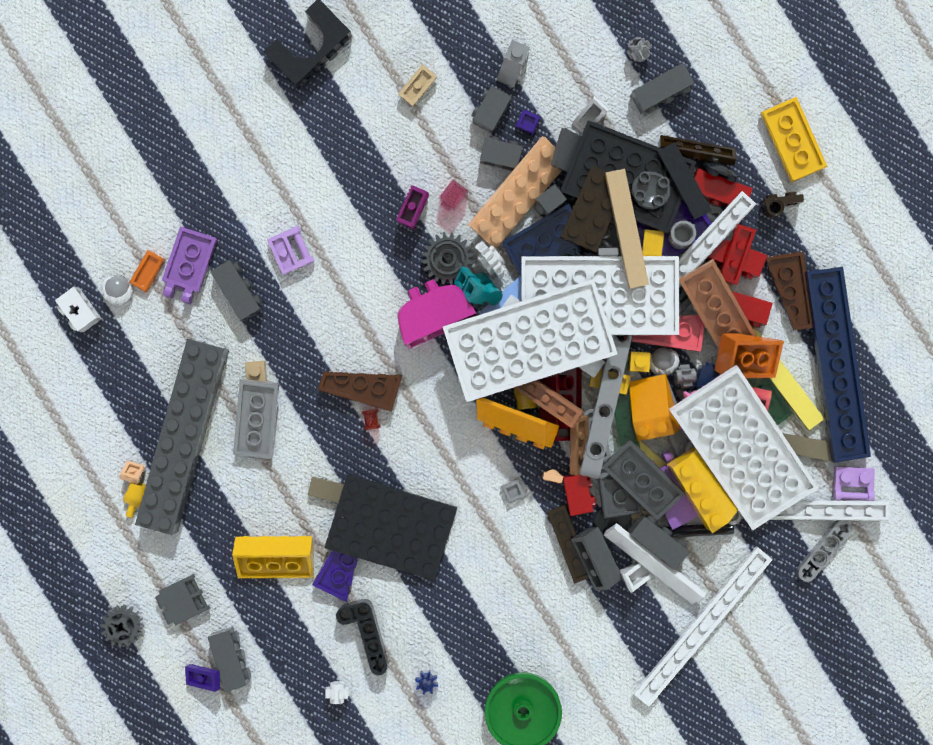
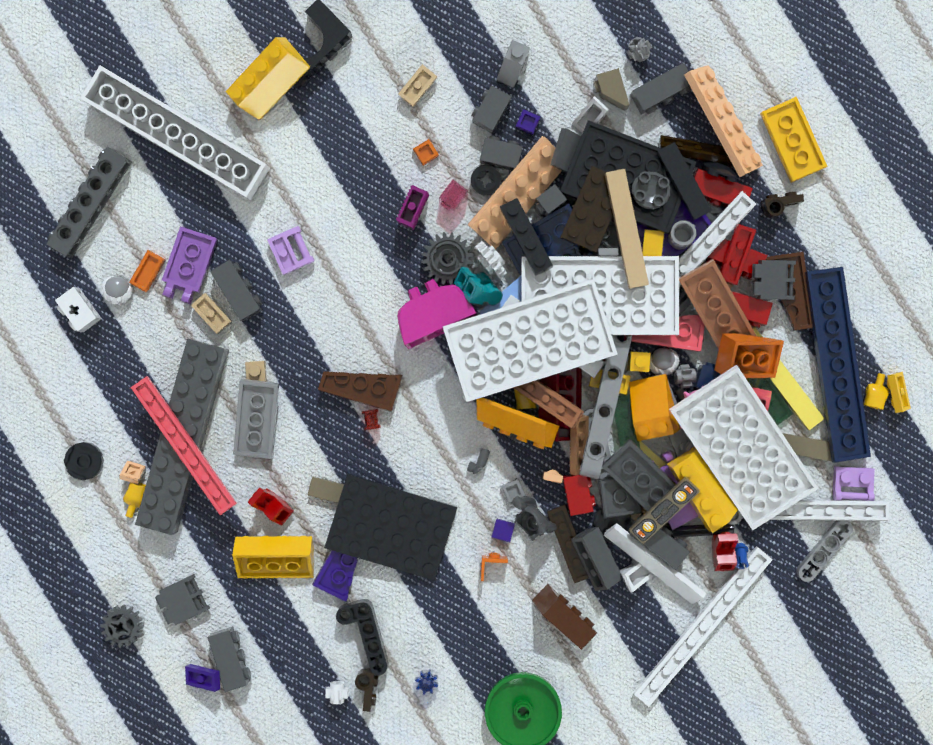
(83, 461): none -> black tile
(89, 213): none -> dark grey brick
(175, 132): none -> white brick
(183, 445): none -> coral tile
(211, 313): none -> tan plate
(268, 78): none -> yellow slope
(271, 504): none -> red brick
(369, 697): none -> dark brown plate
(426, 152): none -> orange tile
(481, 462): none -> dark grey arm
(493, 175): none -> black gear
(493, 558): none -> orange bracket
(503, 530): none -> dark purple tile
(526, 237): none -> black plate
(530, 515): none -> dark grey hair
(564, 616): none -> reddish brown wedge
(611, 88): none -> dark tan slope
(664, 510): none -> tile
(723, 120): none -> light nougat plate
(724, 551): none -> red brick
(741, 555): none -> blue pin
(773, 279): none -> dark grey plate
(876, 393): none -> yellow piece
(898, 391): none -> yellow plate

